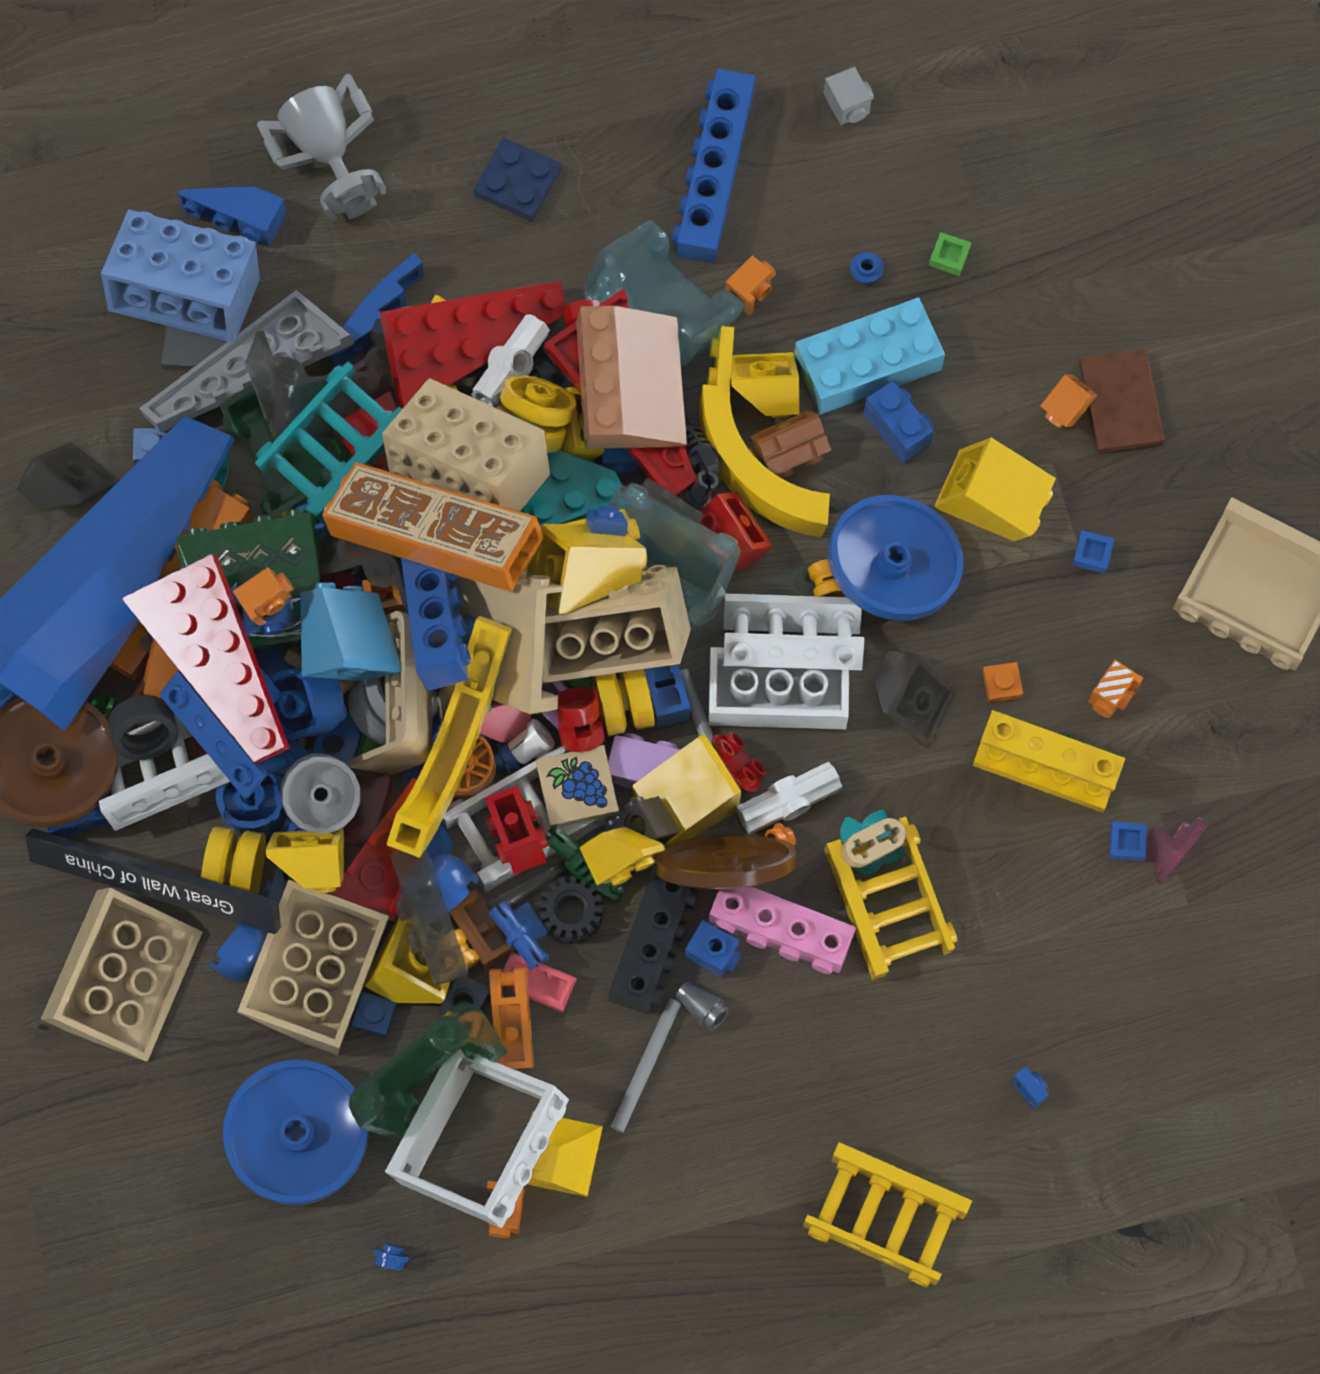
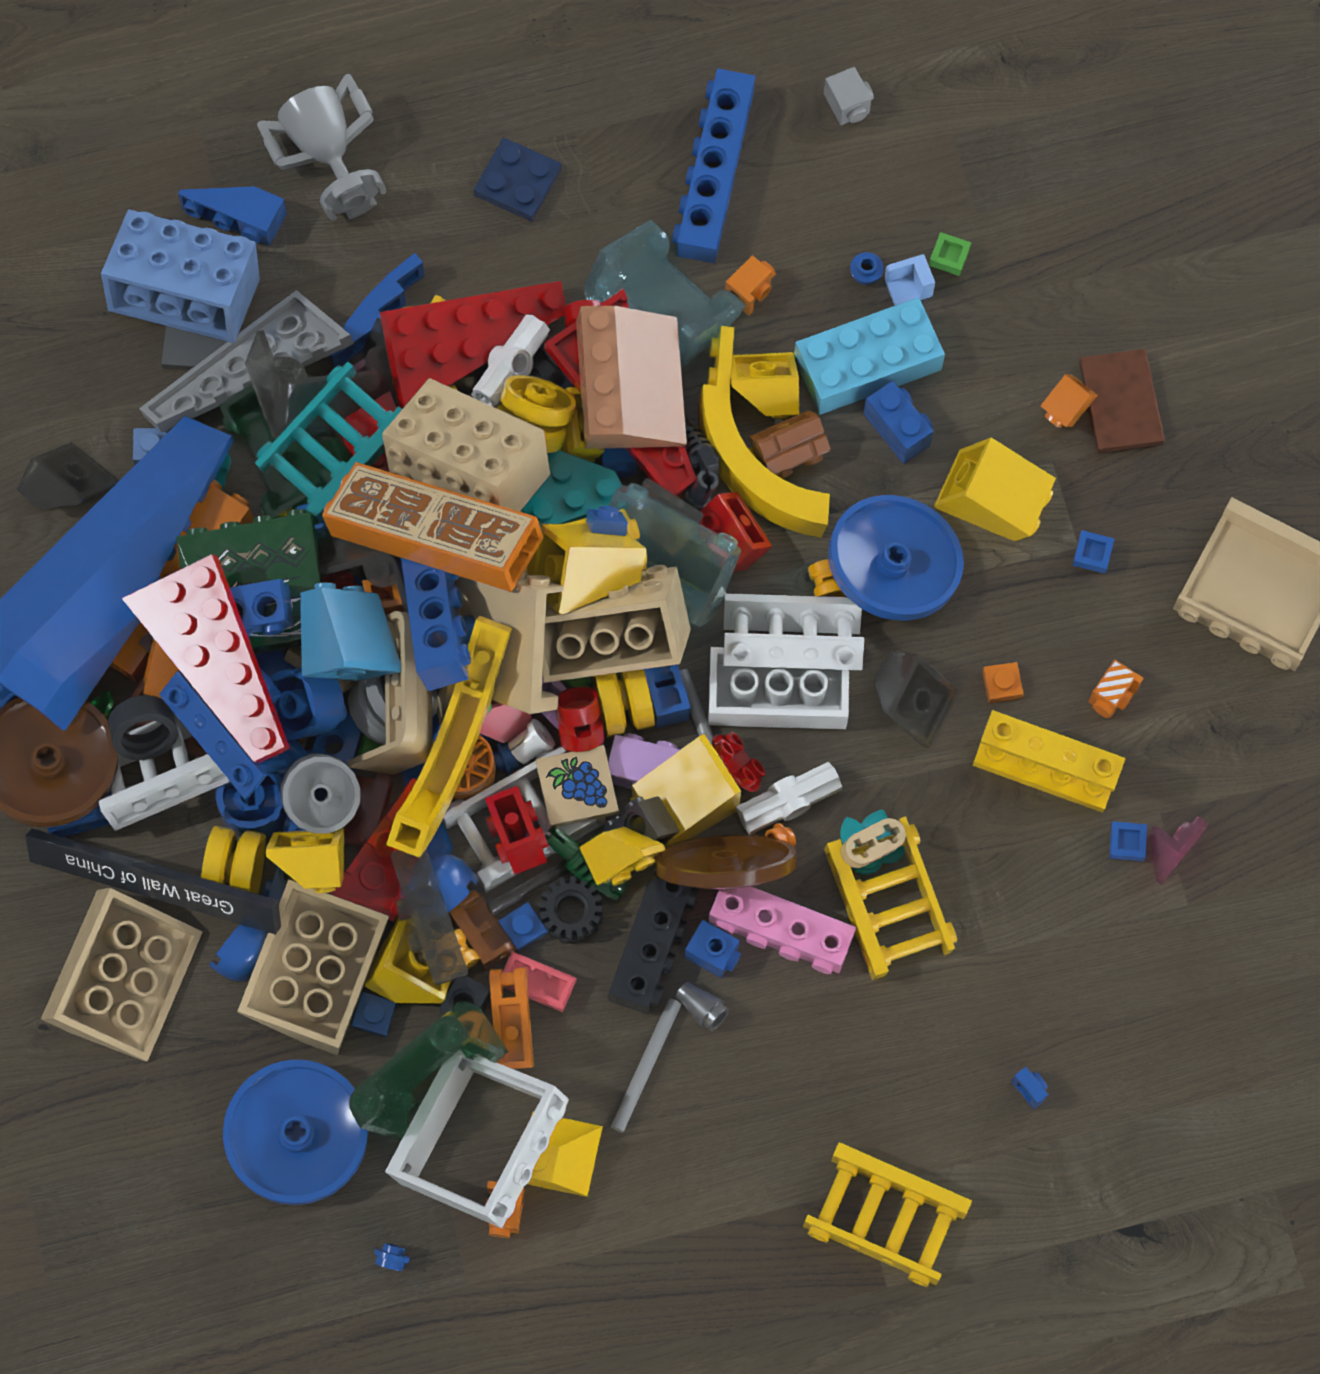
(264, 594): orange brick -> none
(518, 935): blue pin -> none
(909, 280): none -> light blue panel

